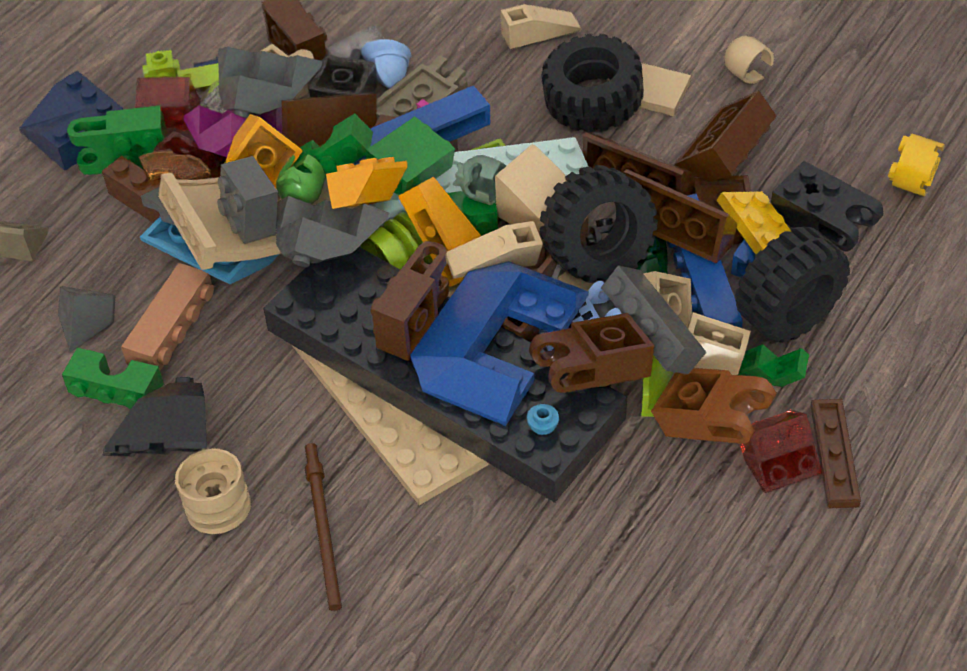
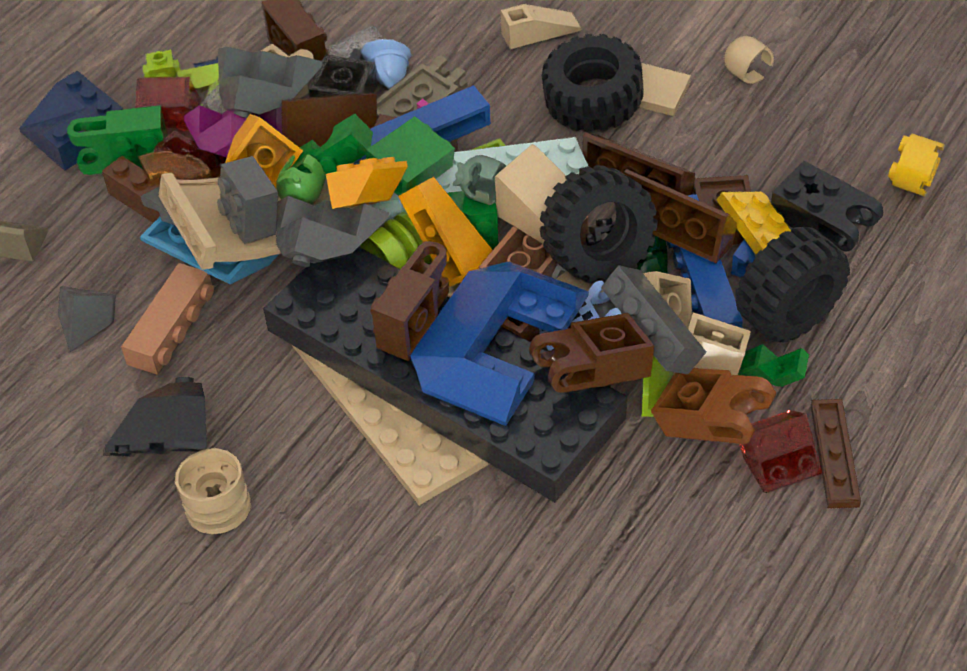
(89, 377): green arch -> none
(315, 474): reddish brown bar -> none
(511, 243): tan slope -> none
(542, 425): dark azure plate -> none
(728, 138): reddish brown slope -> none

